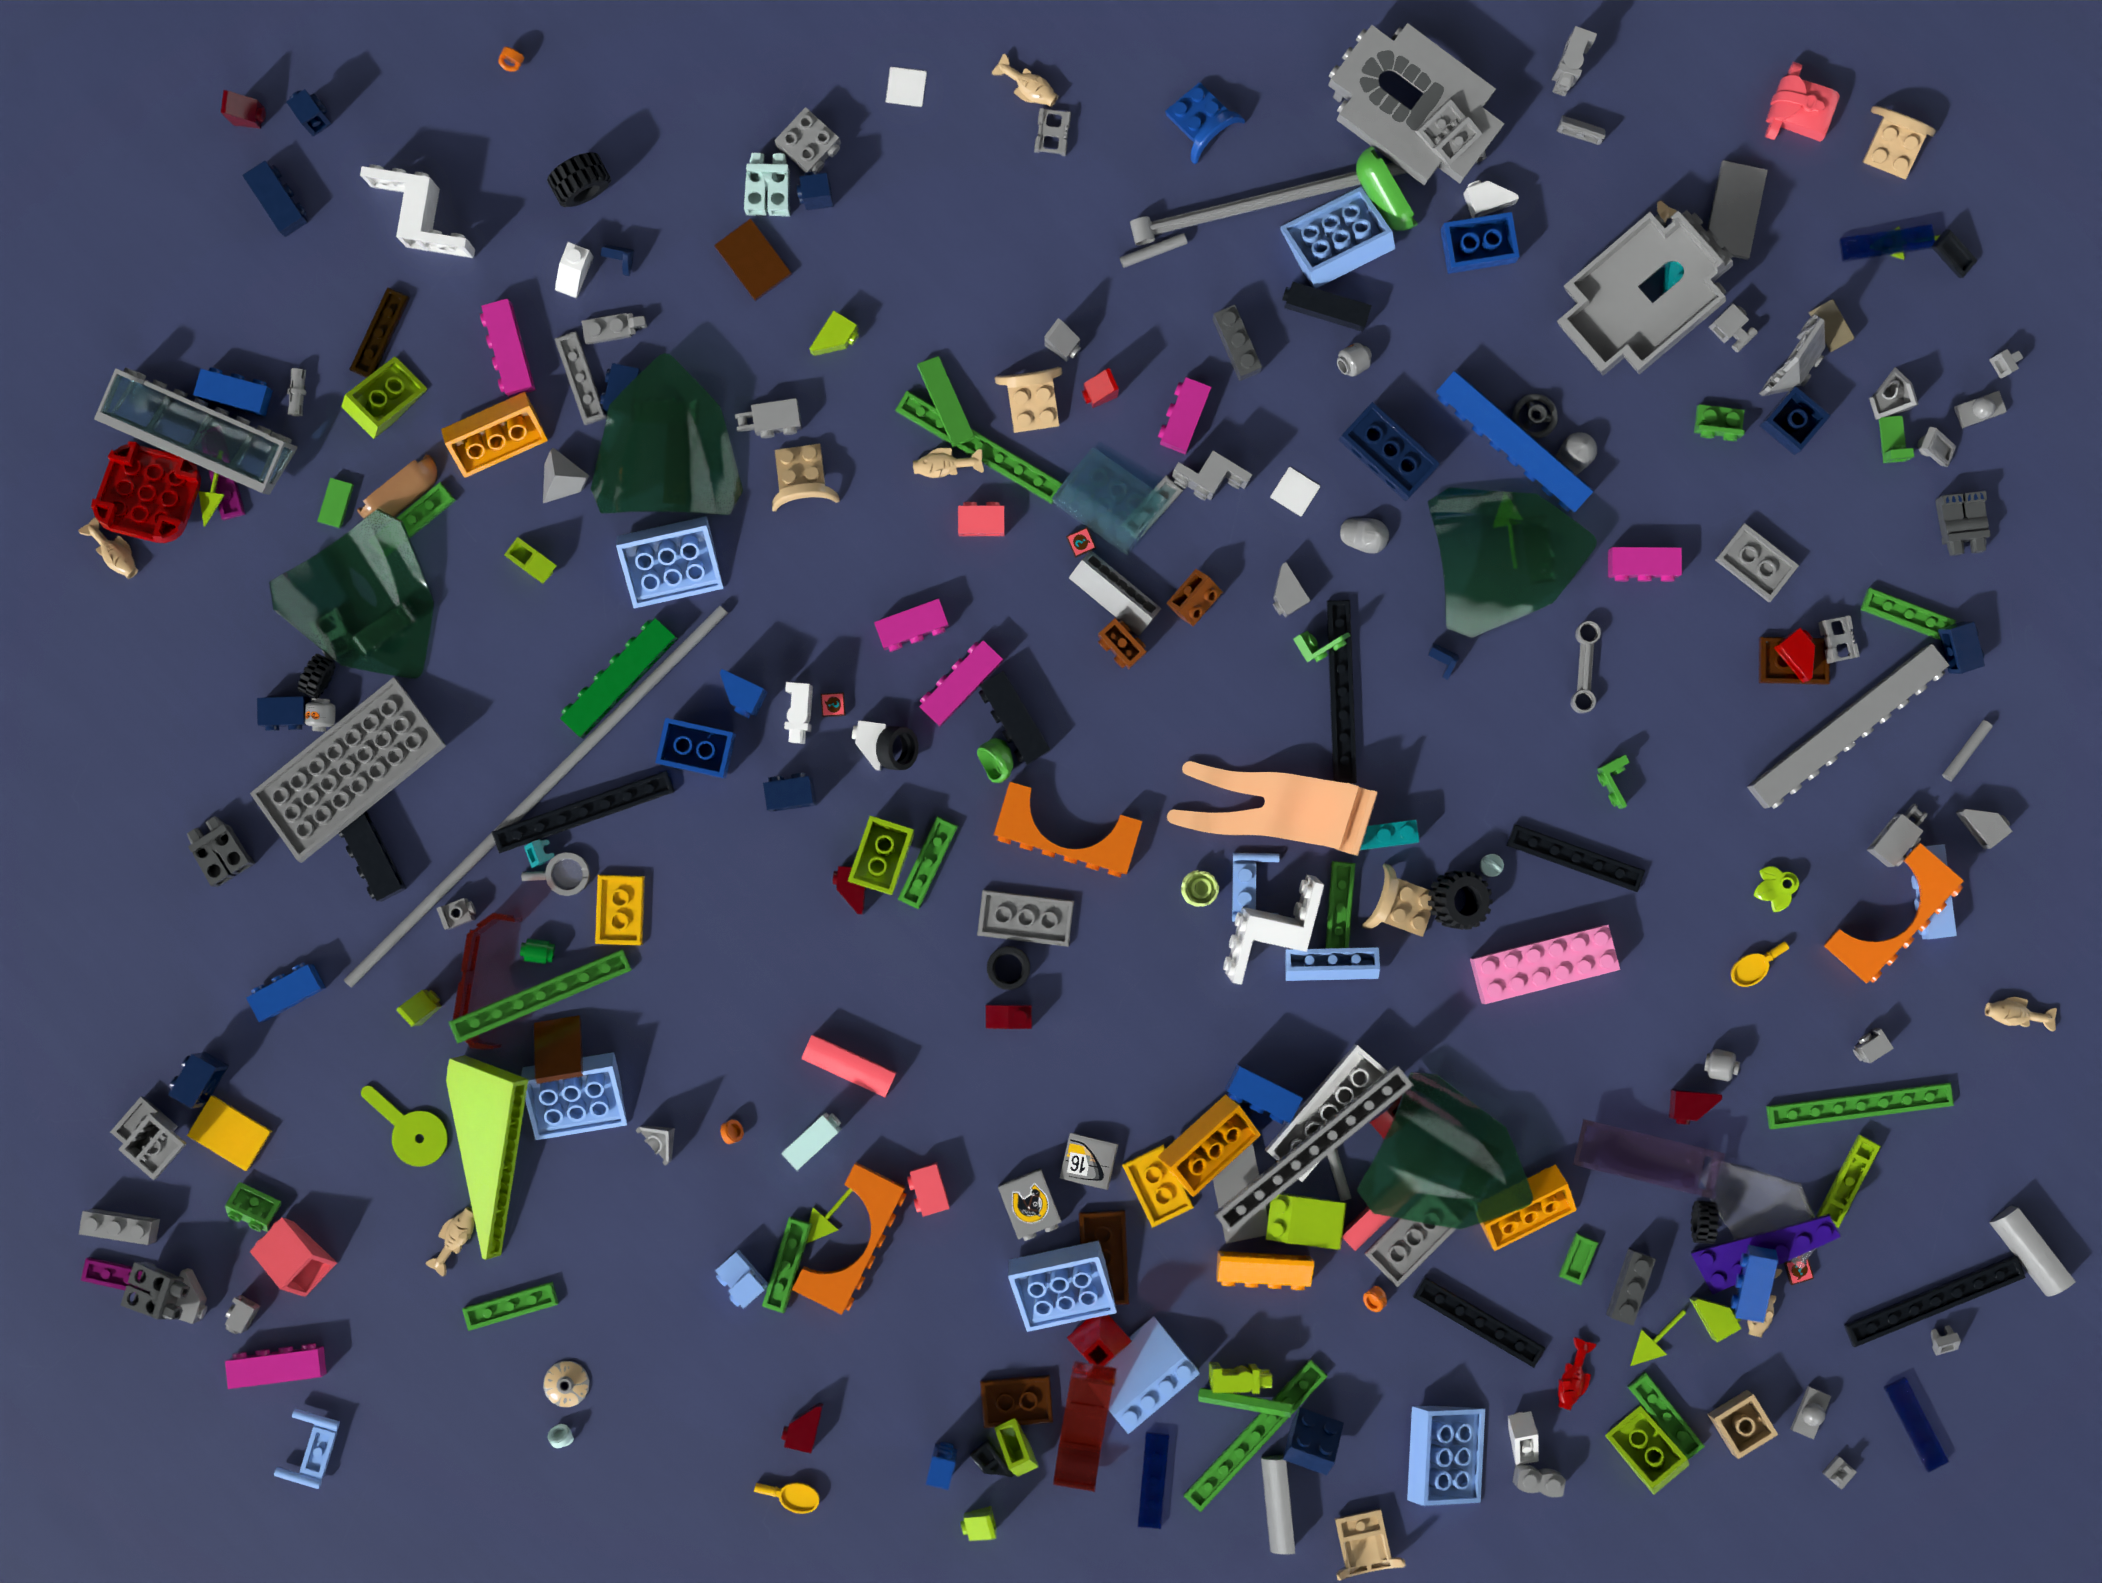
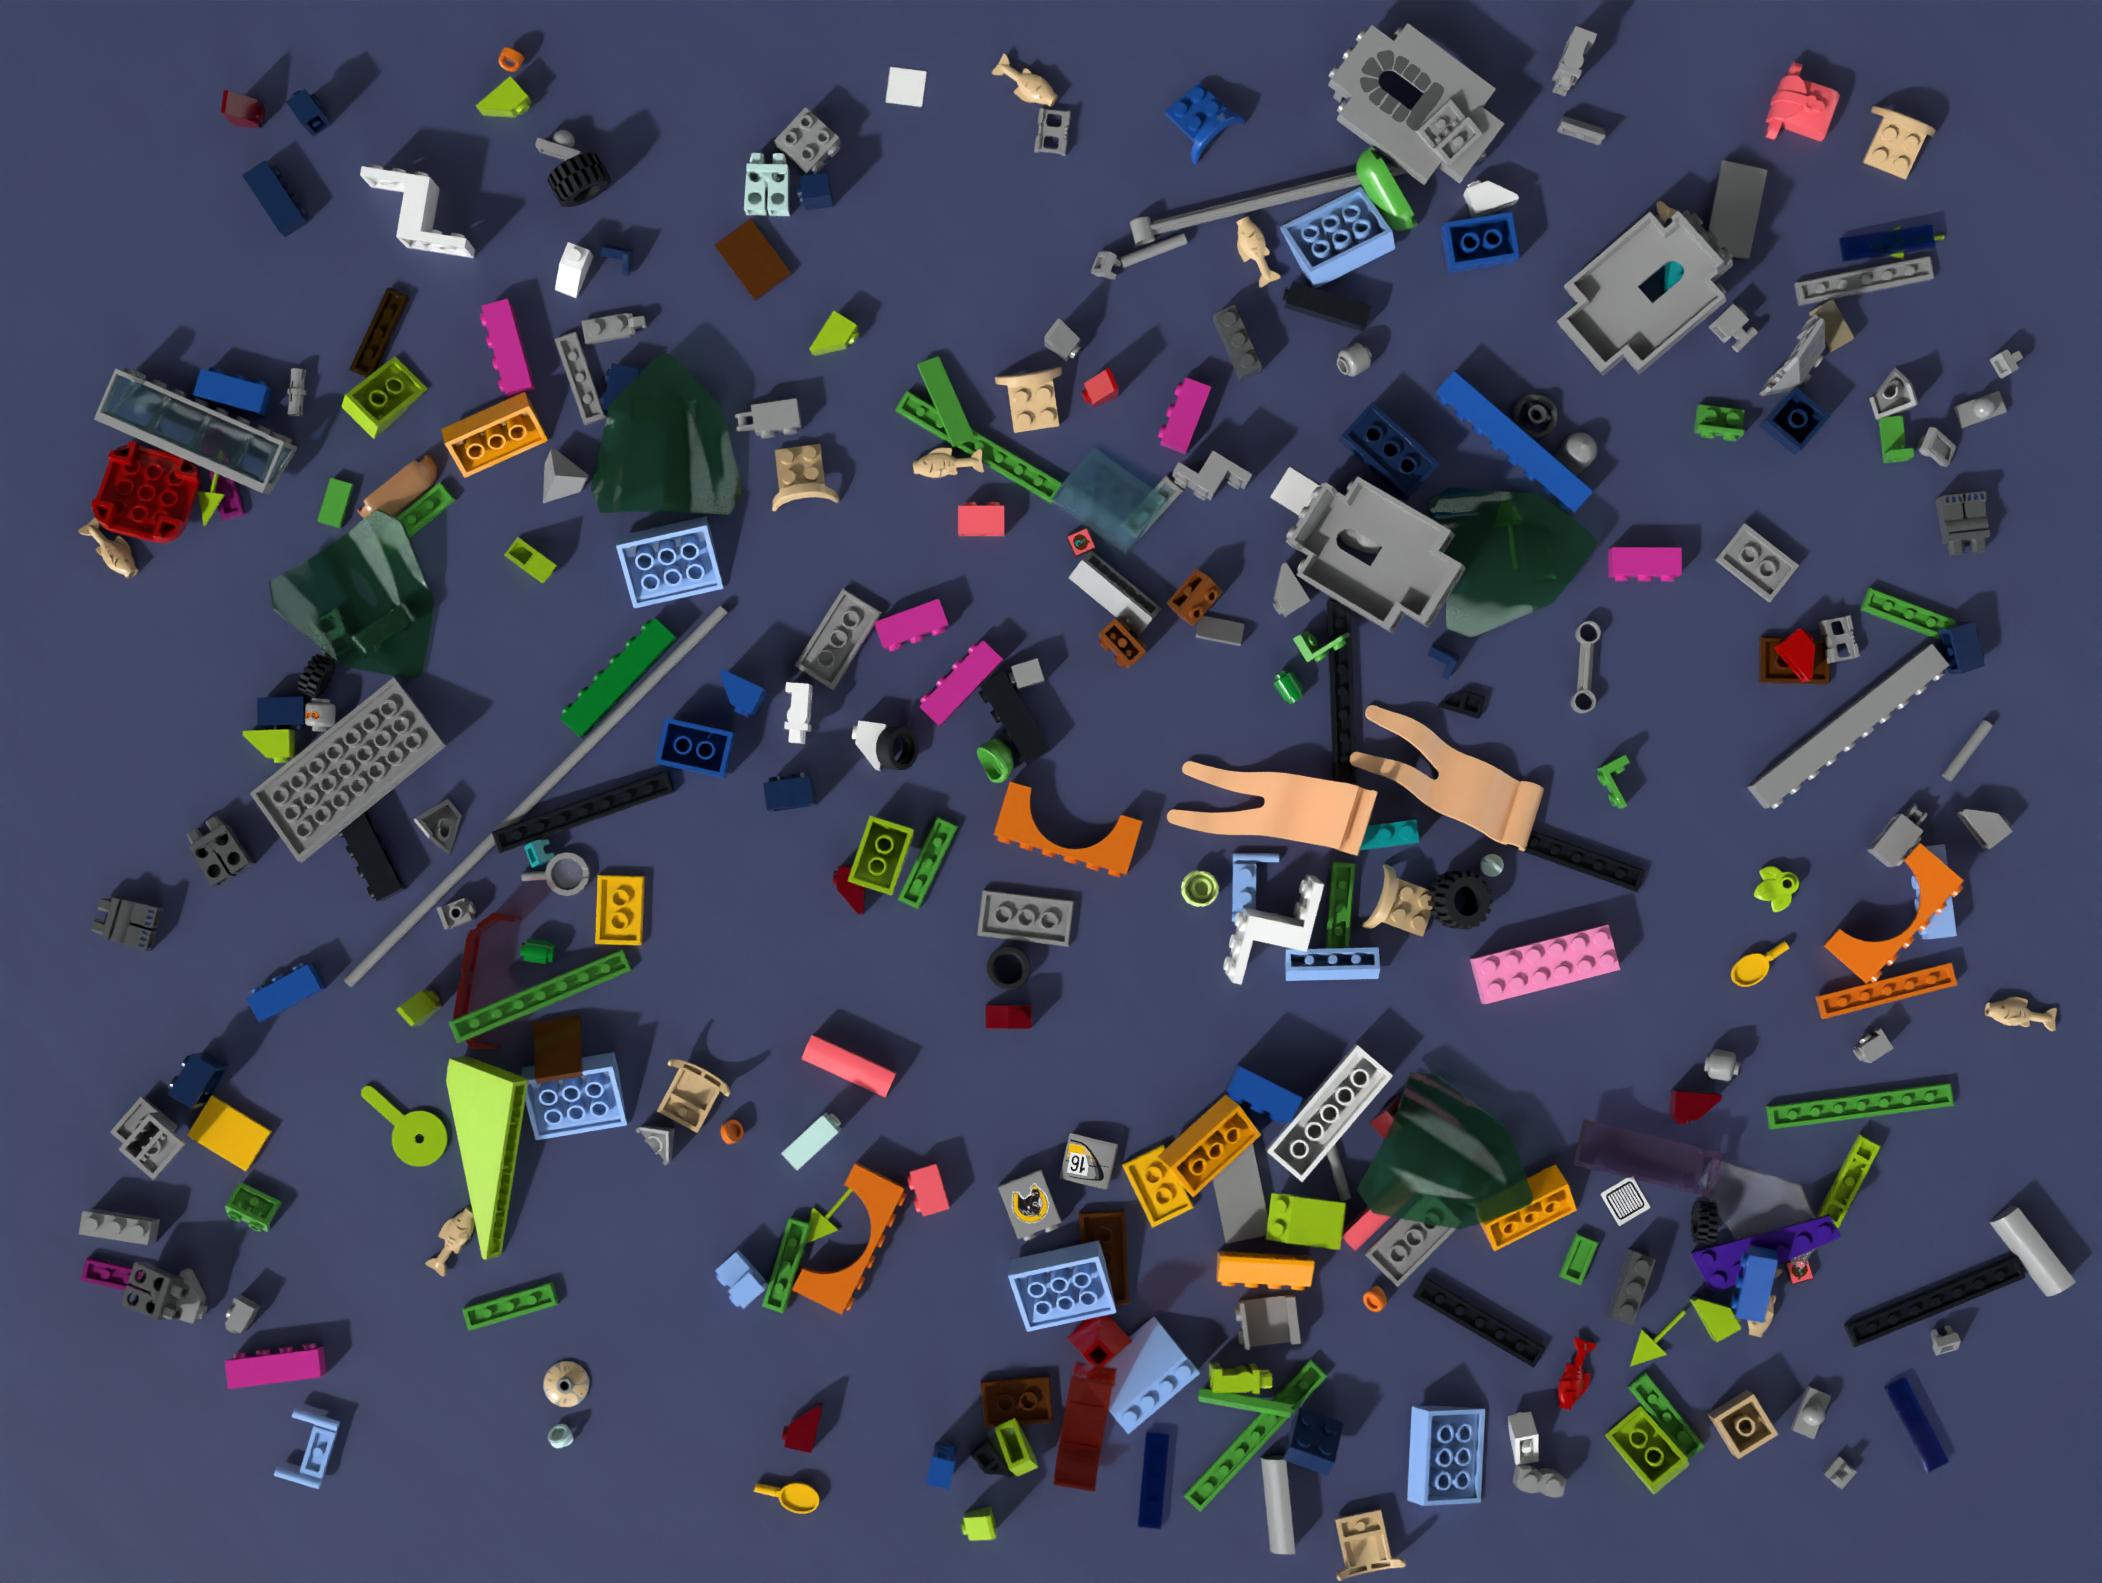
(121, 919): none -> dark grey hips
(273, 743): none -> lime slope
(292, 1258): coral slope -> none
(440, 825): none -> light grey slope
(505, 100): none -> lime slope
(560, 146): none -> light grey tile
(691, 1094): none -> tan piece
(833, 704): tile -> none
(838, 639): none -> light grey tile
(1026, 674): none -> light grey brick
(1104, 264): none -> light grey tile
(1220, 630): none -> light grey slope
(1253, 245): none -> tan animal
(1268, 1321): none -> light grey panel
(1288, 686): none -> green brick
(1313, 1149): light grey brick -> none
(1408, 573): none -> light grey panel
(1465, 704): none -> black tile
(1465, 785): none -> light nougat flag
(1625, 1200): none -> white sticker
(1864, 280): none -> light grey tile
(1886, 990): none -> orange plate
(1954, 253): black tile -> none

